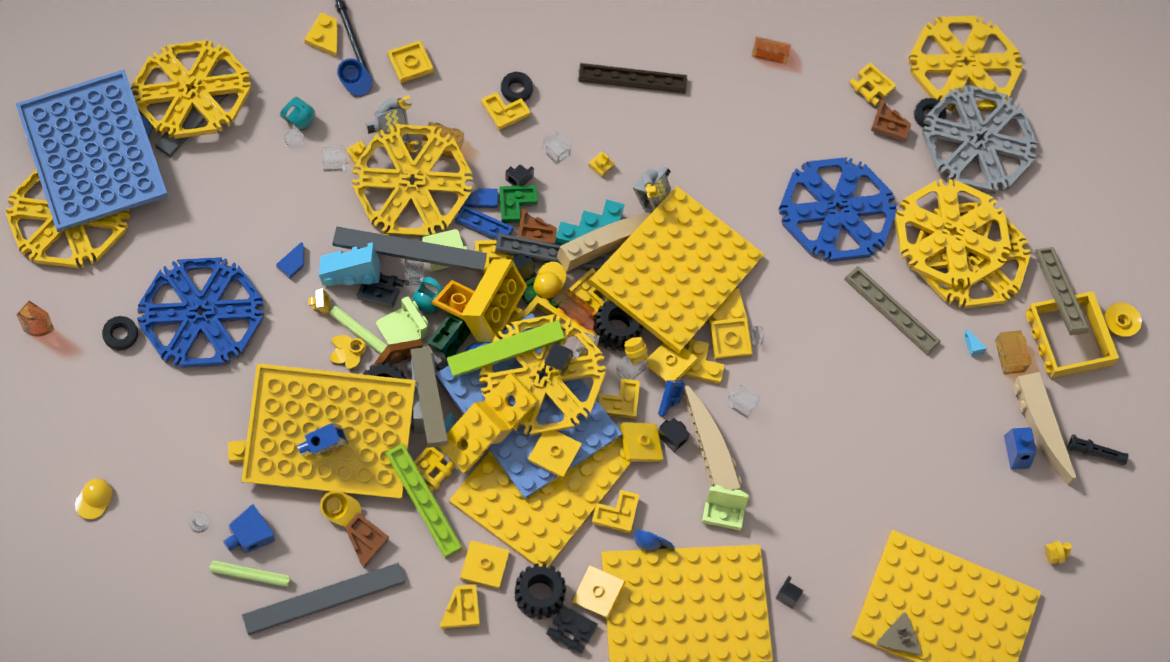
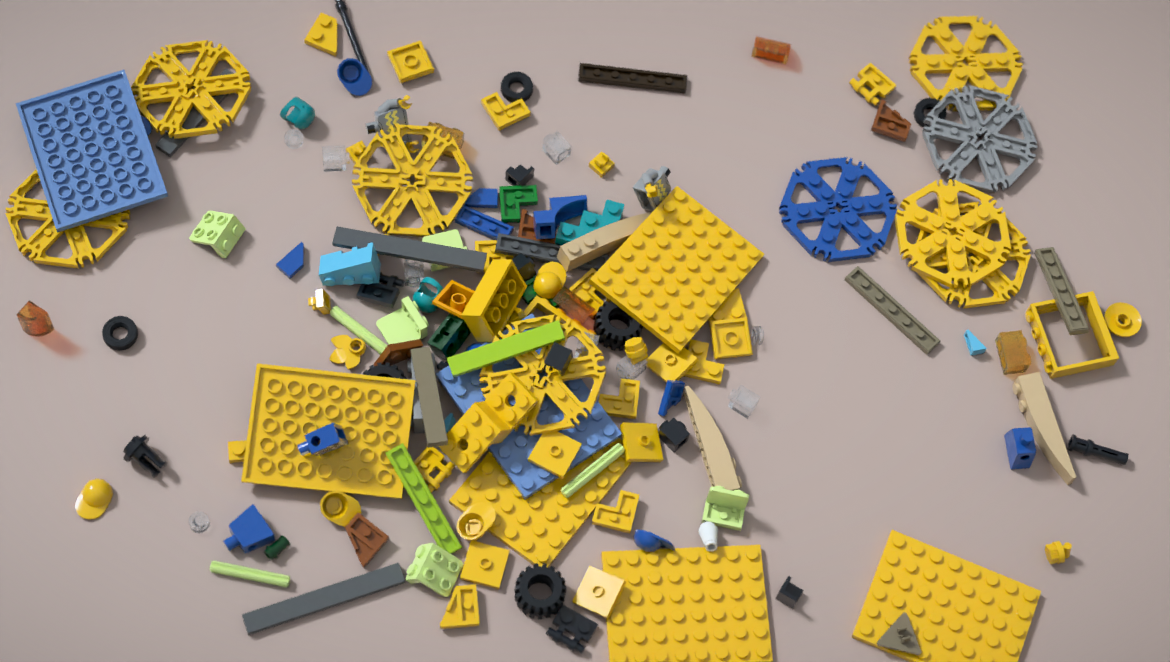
(138, 449): none -> black piece
(192, 300): blue plate -> none
(218, 231): none -> yellowish green bracket
(276, 548): none -> dark green pin
(434, 569): none -> yellowish green bracket
(476, 521): none -> yellow cap
(559, 211): none -> blue arch
(591, 471): none -> yellowish green axle
(709, 534): none -> white cone

